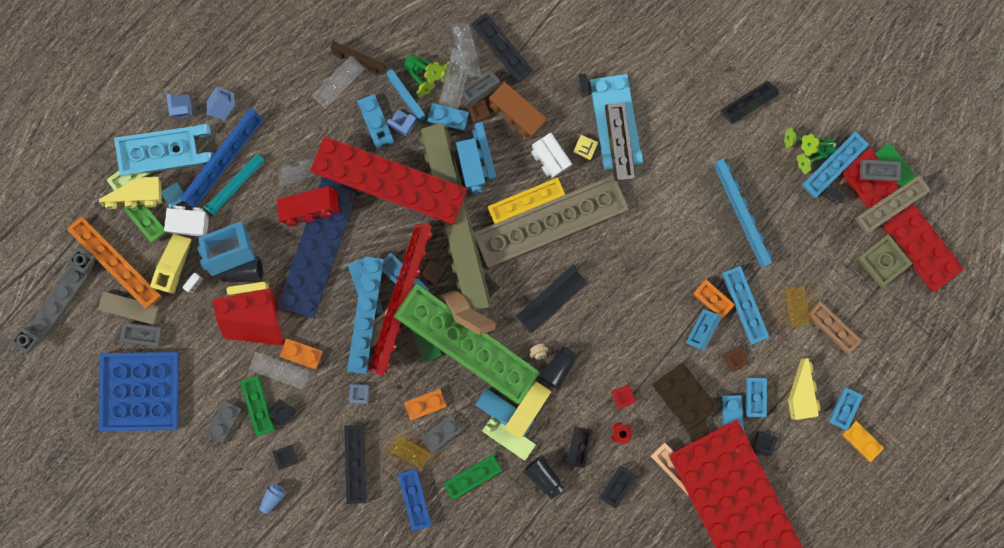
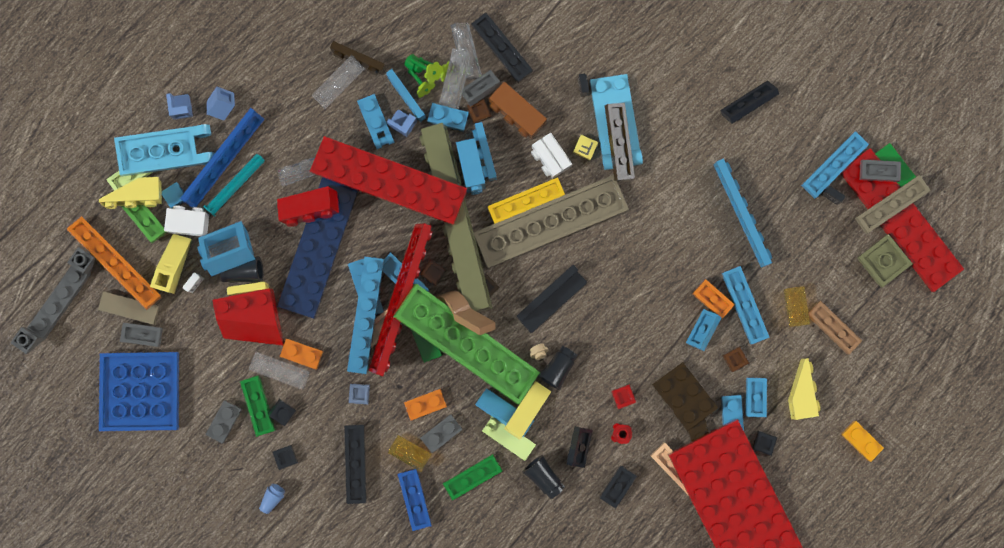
(810, 145): lime plant -> none
(845, 408): dark azure plate -> none

